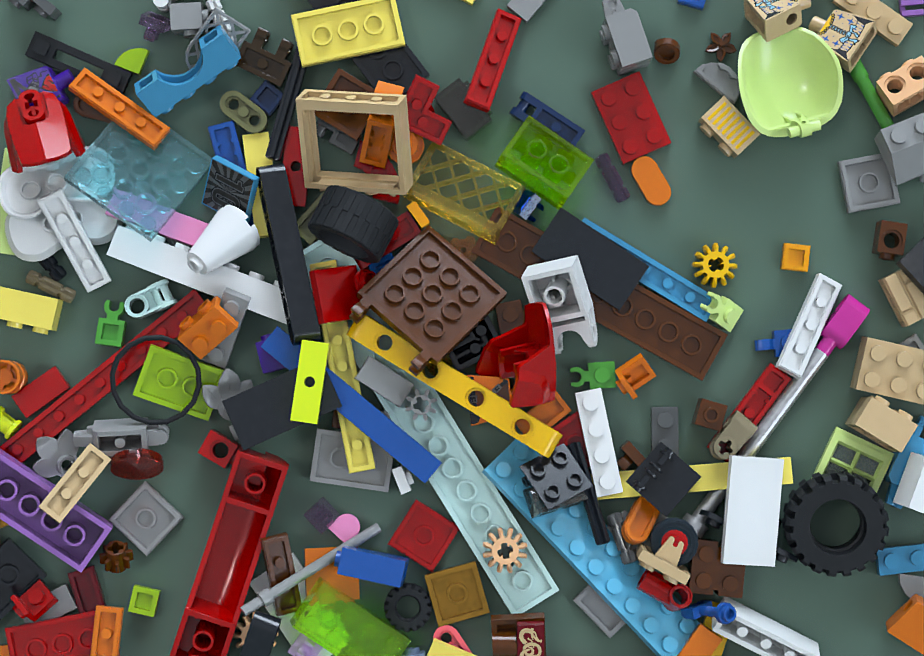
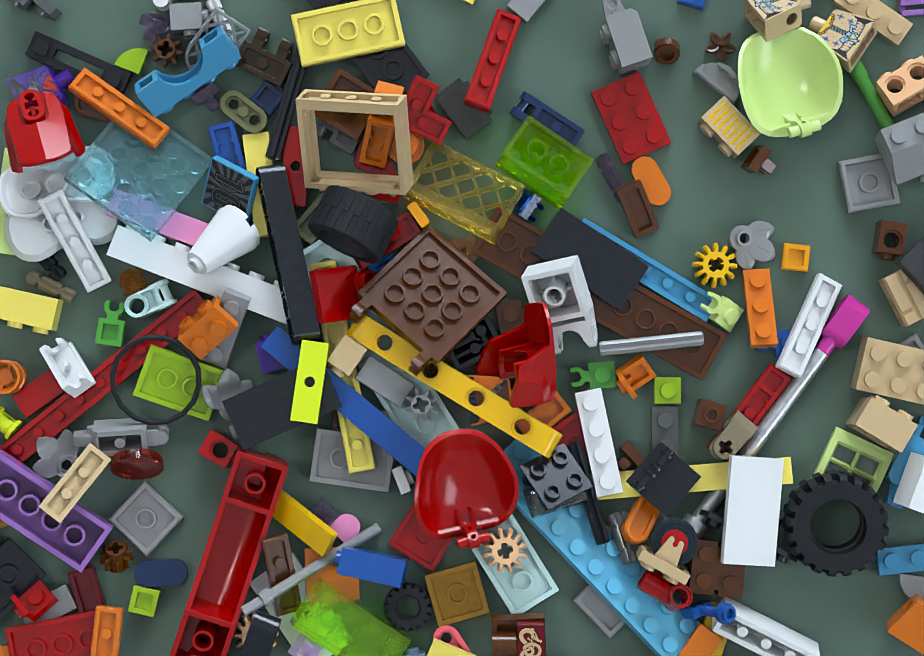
(68, 367): none -> white hinge
(132, 281): none -> clear orange plate
(161, 572): none -> dark blue tile
(162, 45): none -> reddish brown gear
(205, 94): none -> clear purple tile
(304, 524): none -> yellow tile
(346, 356): none -> tan brick
(464, 487): none -> red piece
(637, 208): none -> reddish brown tile
(651, 343): none -> light grey axle
(667, 390): none -> lime plate
(755, 246): none -> light grey plate
(759, 161): none -> reddish brown tile
(759, 308): none -> orange plate

